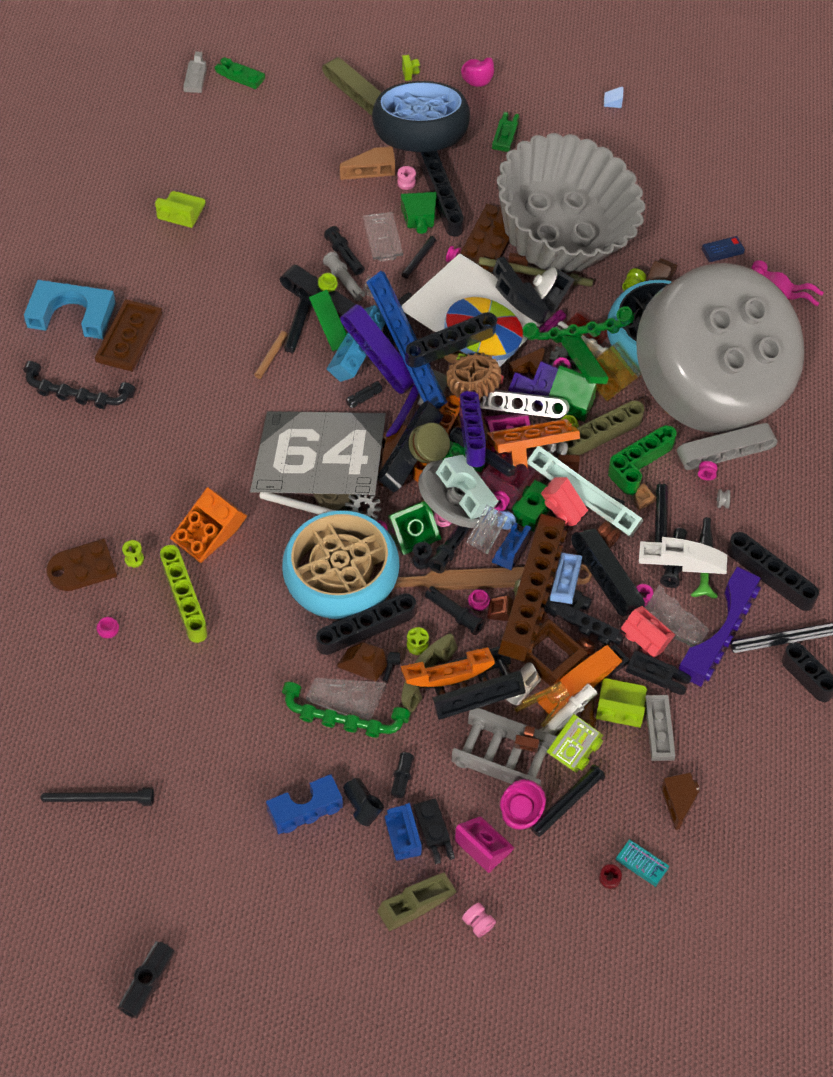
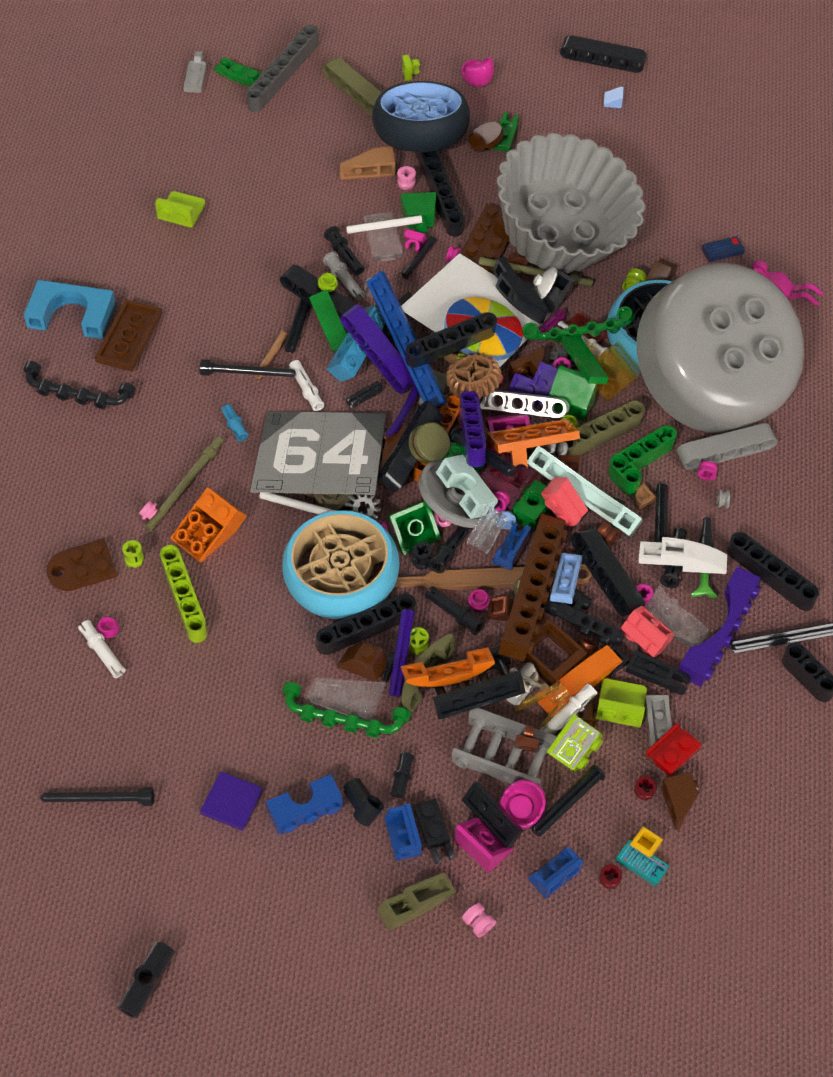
(97, 642): none -> white pin
(148, 510): none -> bright pink plate
(207, 455): none -> olive bar
(208, 367): none -> black piece
(231, 801): none -> dark purple tile
(234, 423): none -> dark azure axle
(282, 68): none -> dark grey beam
(310, 391): none -> white pin
(384, 224): none -> white bar
(401, 652): none -> dark purple axle
(416, 238): none -> dark pink tile
(486, 136): none -> reddish brown tile
(492, 815): none -> black tile
(542, 686): none -> light grey hinge
(556, 872): none -> blue hinge
(603, 54): none -> black beam
(639, 791): none -> dark red bush
(646, 842): none -> yellow slope
(673, 750): none -> red plate

